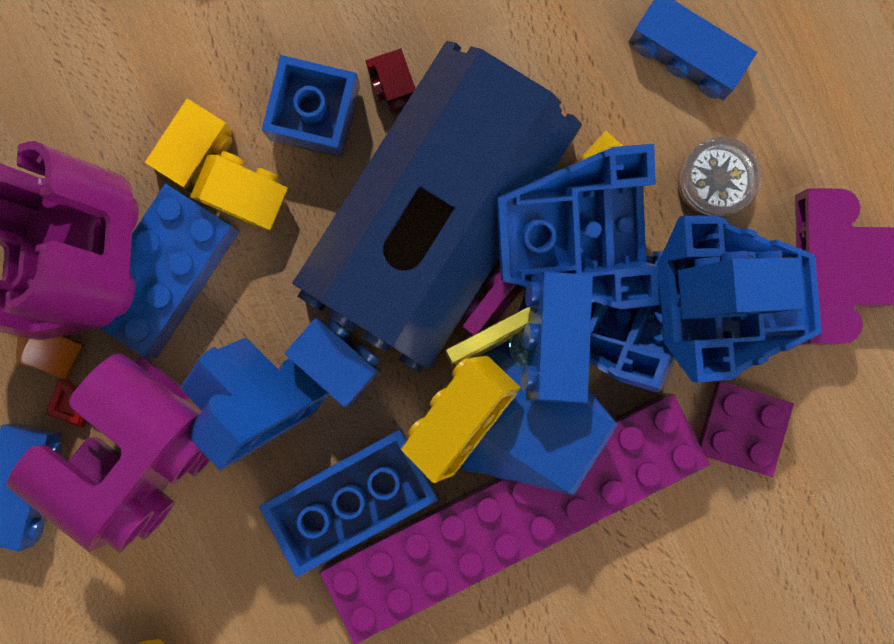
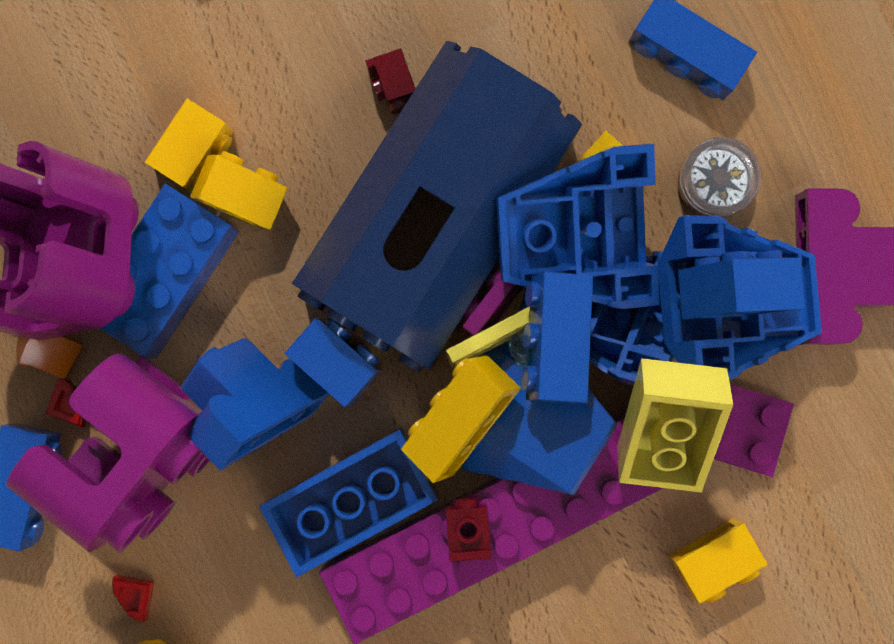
(133, 595): none -> red tile
(311, 106): blue brick -> none
(472, 547): none -> dark red brick
(673, 425): none -> light yellow brick
(718, 561): none -> yellow brick

